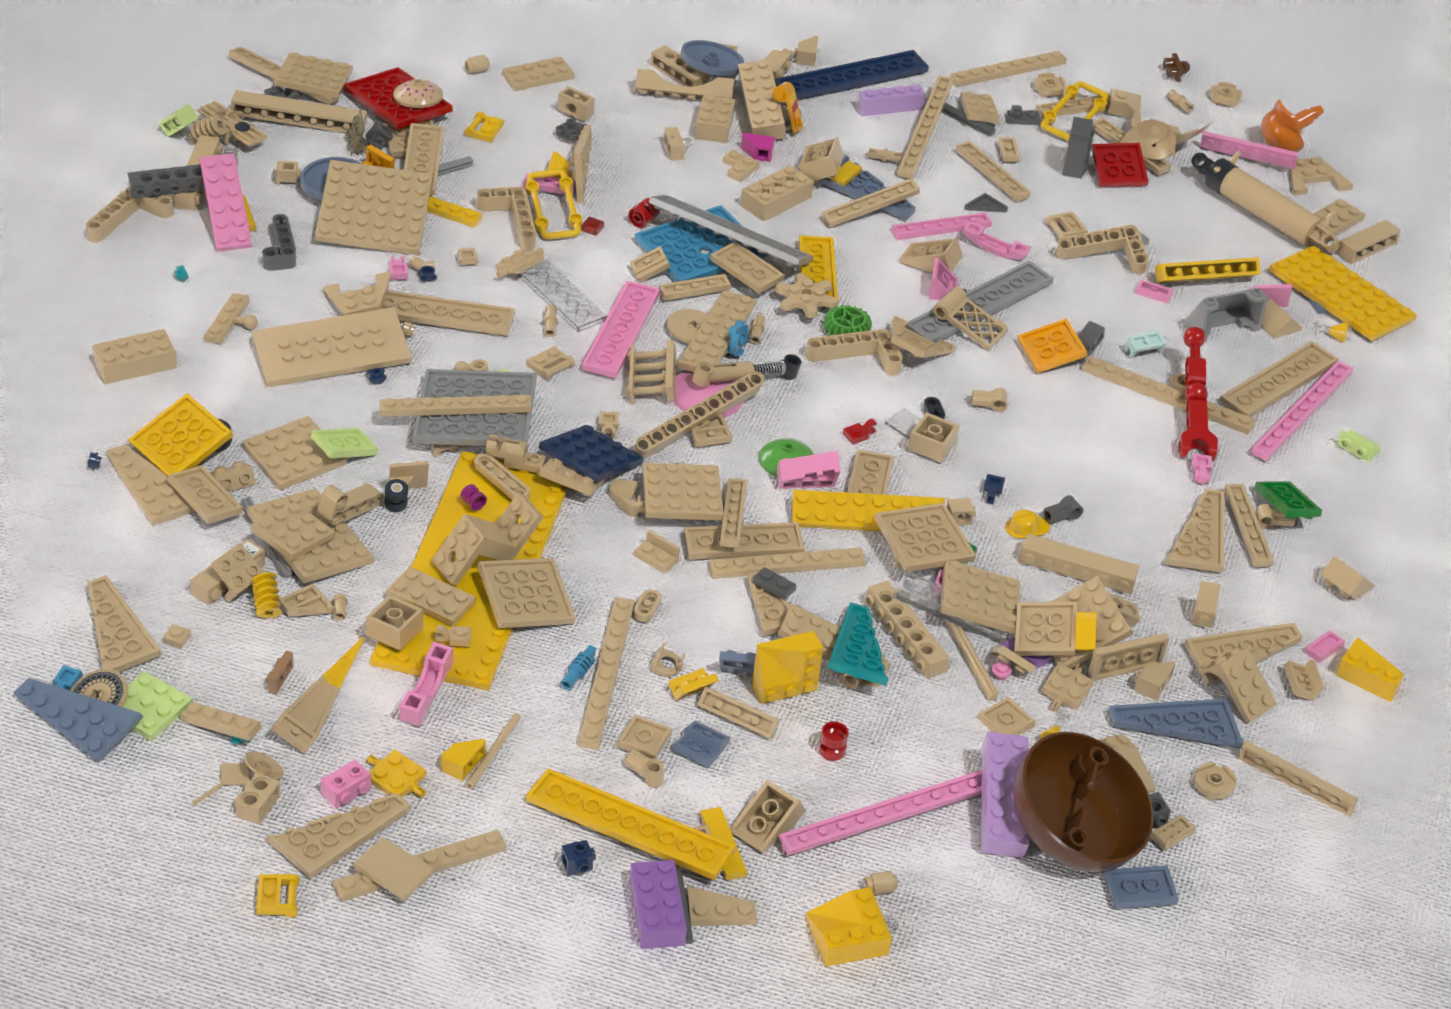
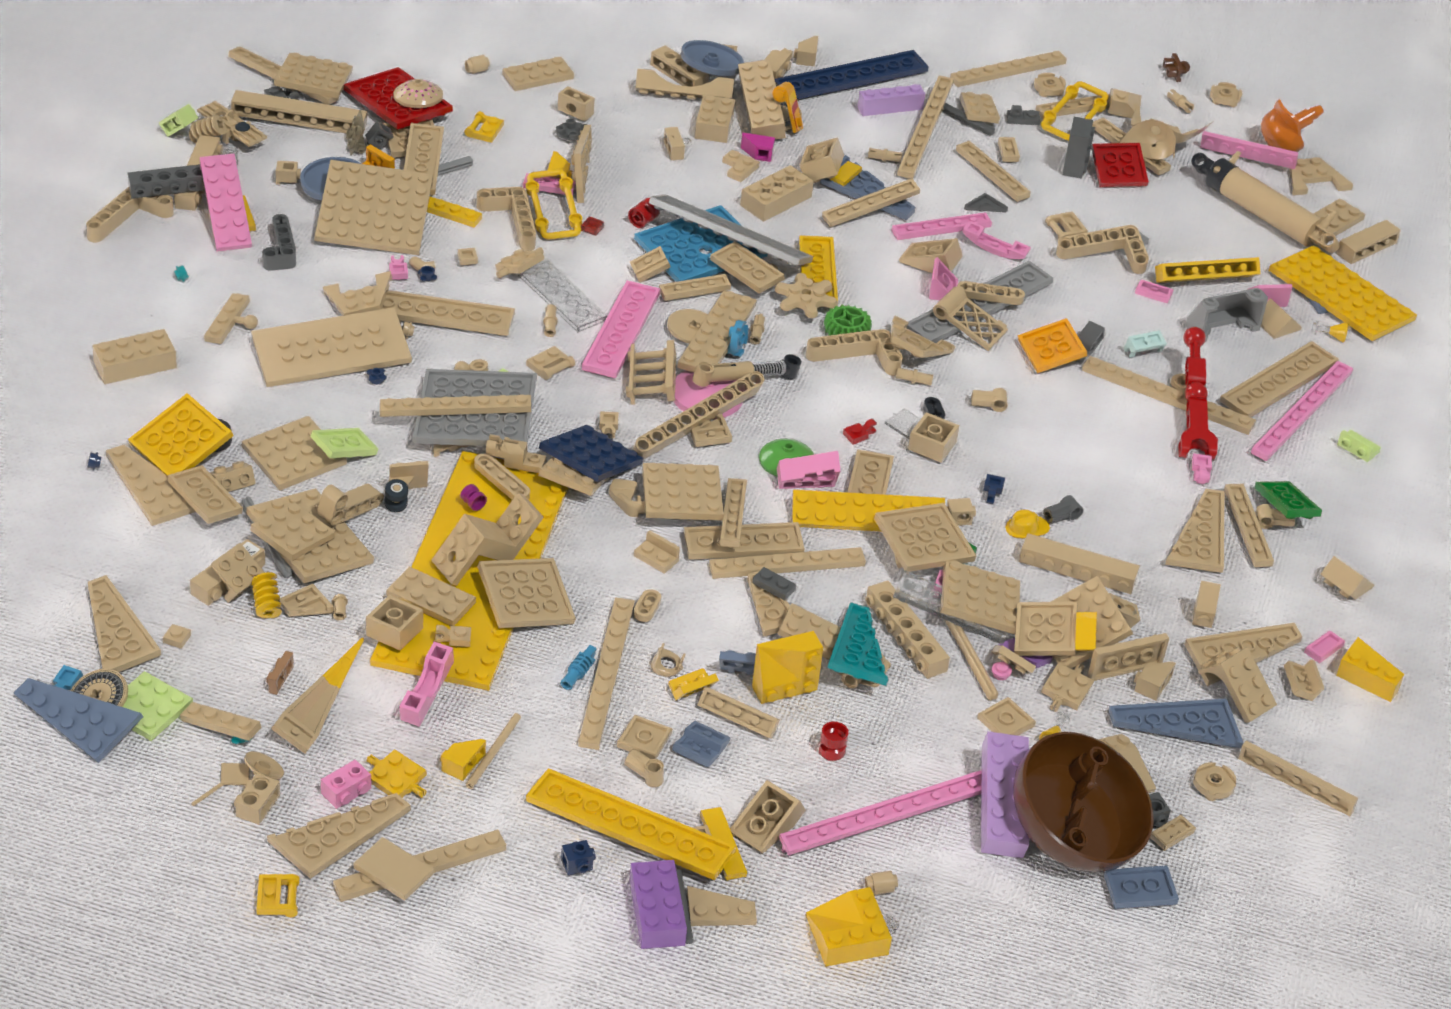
(914, 376): none -> tan pin
(1015, 297): none -> tan beam

